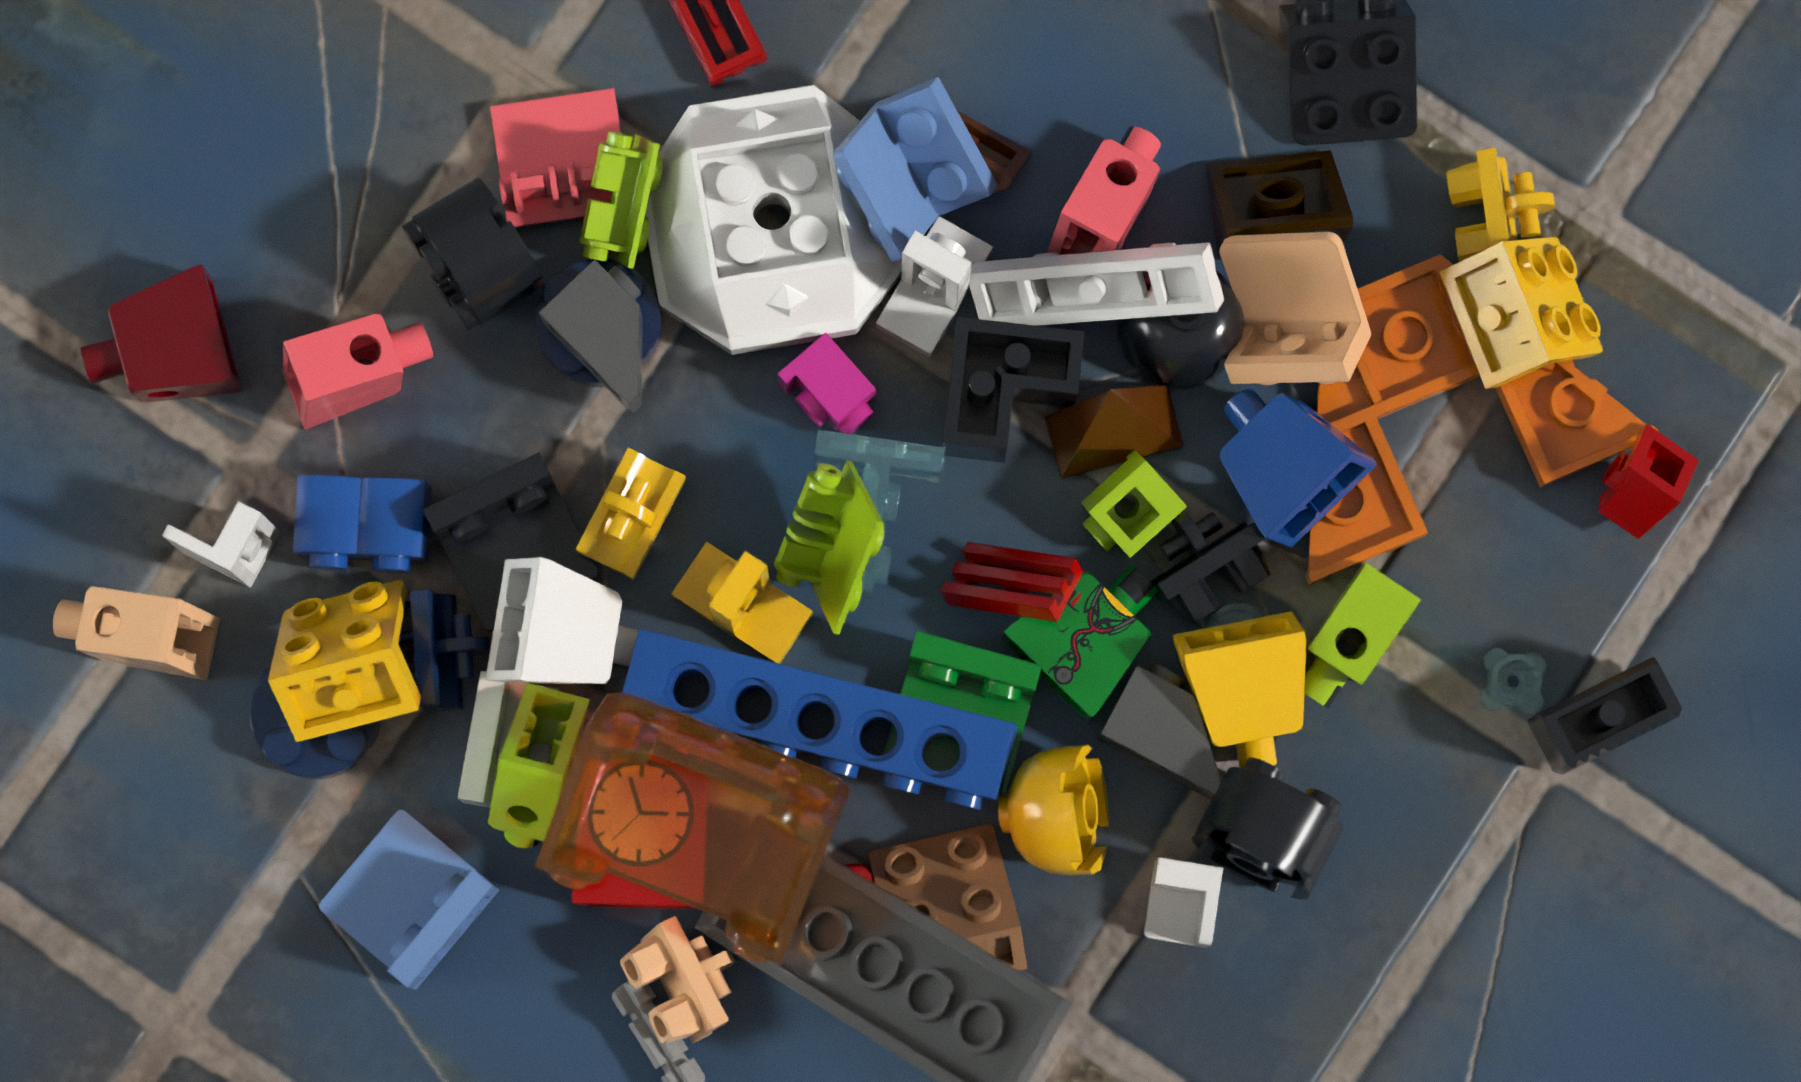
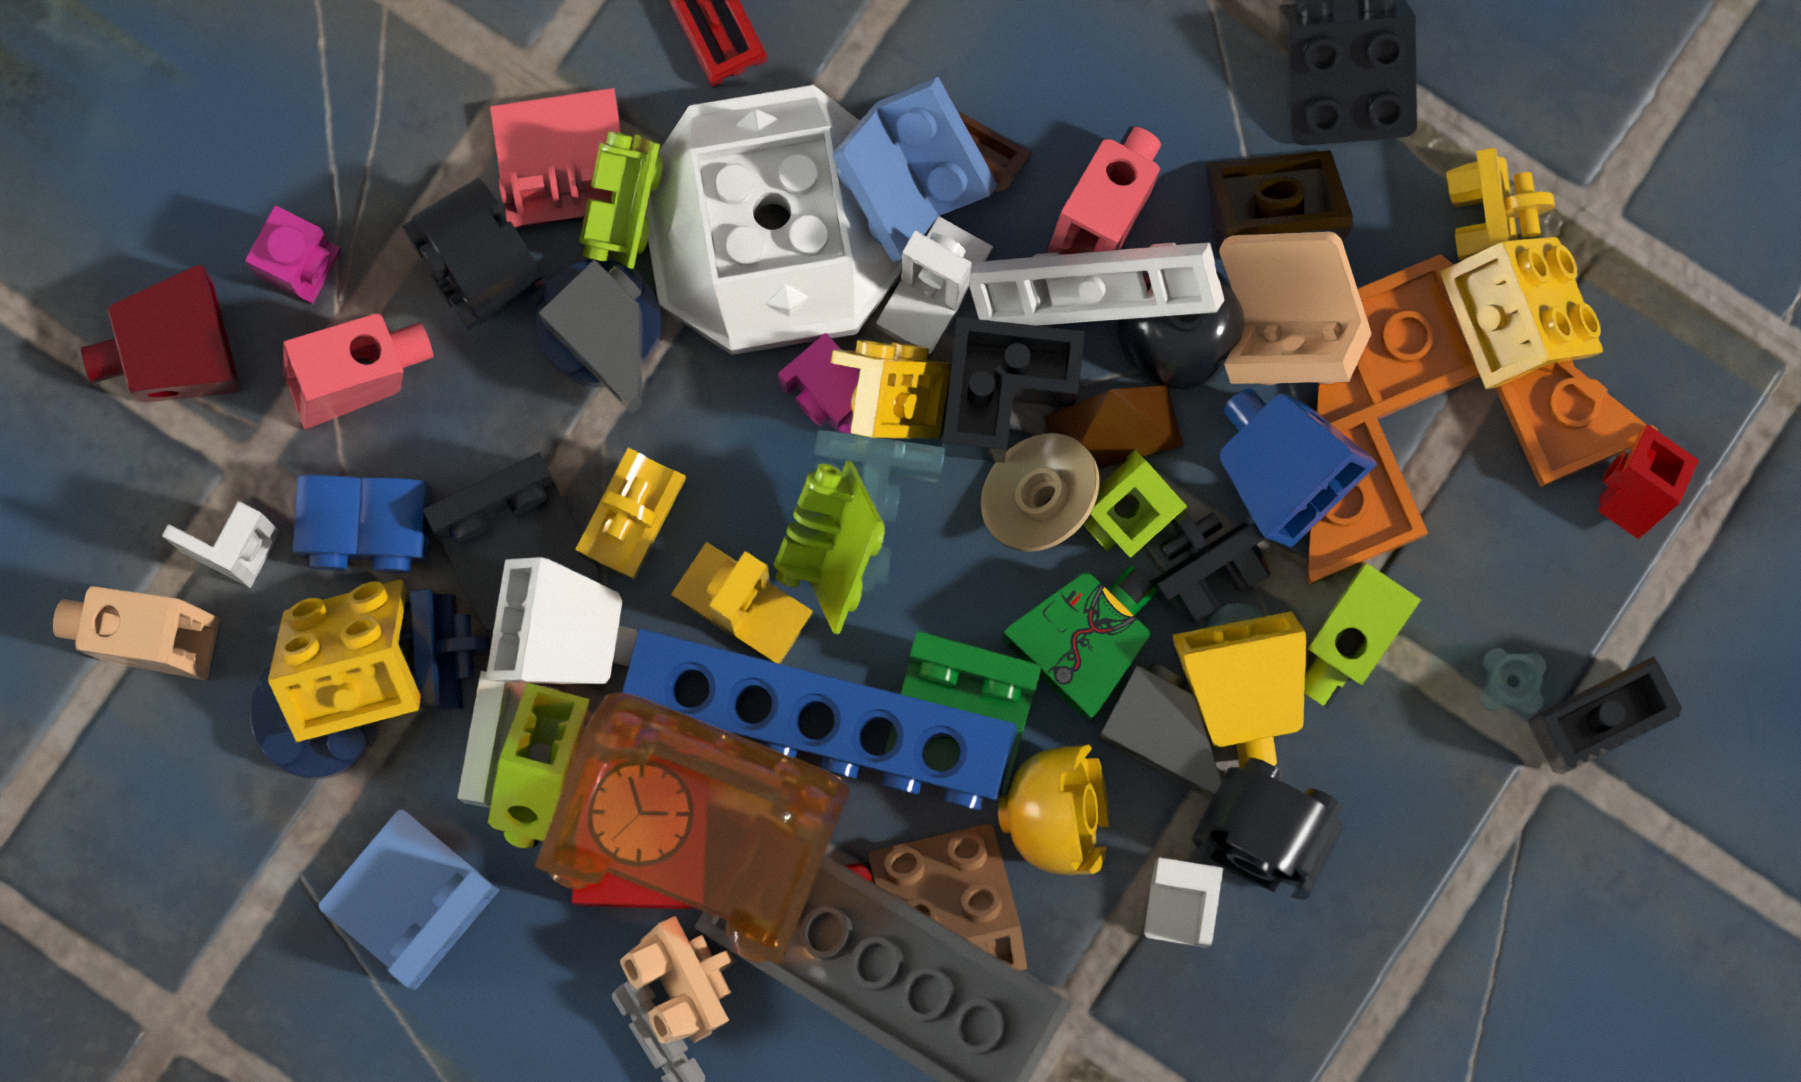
(292, 255): none -> dark pink brick
(897, 390): none -> yellow bracket
(1017, 573): red tile -> none
(1028, 477): none -> tan dish

